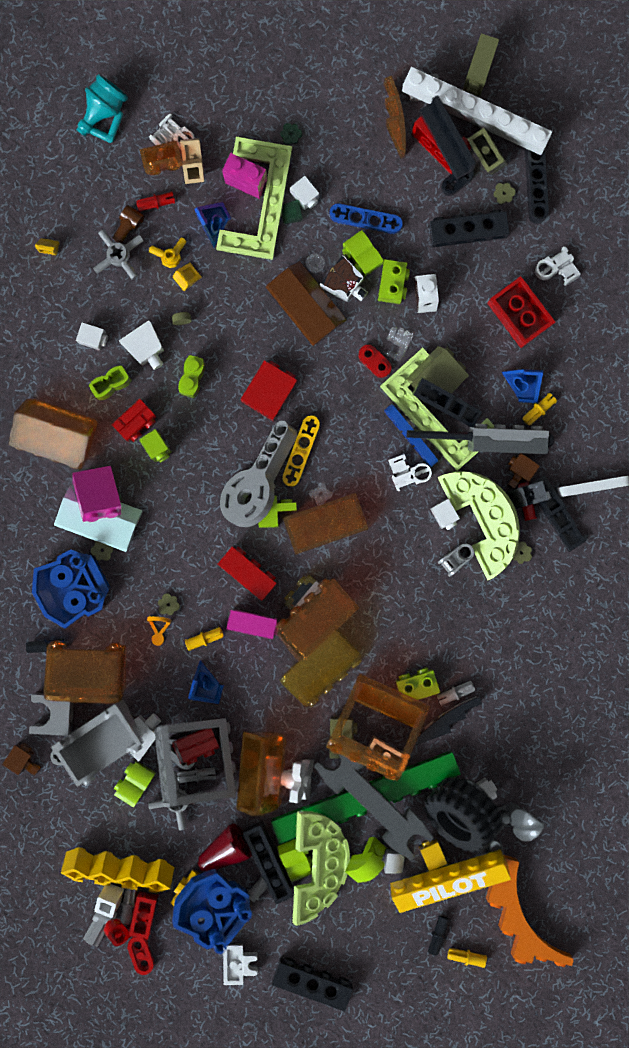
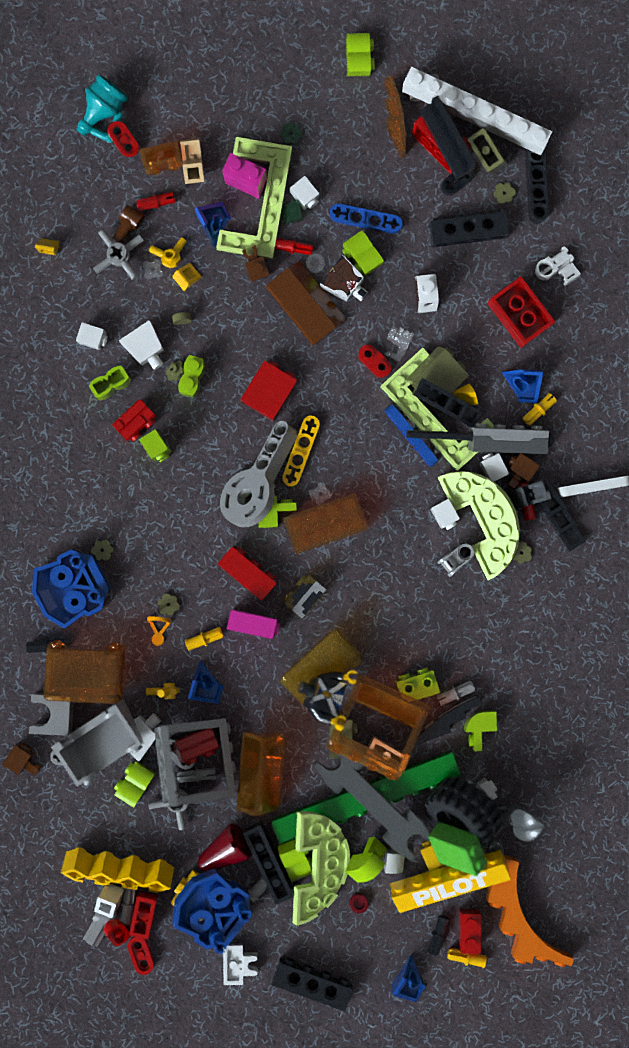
(52, 433): clear orange windscreen -> none
(96, 494): dark pink brick -> none
(110, 531): light aqua slope -> none
(123, 138): none -> red plate
(157, 273): none -> clear plate
(168, 131): white piece -> none
(168, 691): none -> yellow piece
(174, 371): none -> olive plant
(256, 266): none -> reddish brown brick
(293, 246): none -> red axle
(298, 780): white plant -> none
(315, 619): clear orange windscreen -> none
(325, 696): none -> torso
(358, 54): none -> lime brick
(358, 903): none -> dark red tile
(392, 281): lime brick -> none
(403, 475): white piece -> none
(408, 982): none -> blue slope
(458, 849): none -> bright green brick
(466, 394): none -> yellow slope
(470, 931): none -> red brick
(477, 723): none -> lime brick
(480, 64): olive brick -> none
(494, 467): none -> white brick

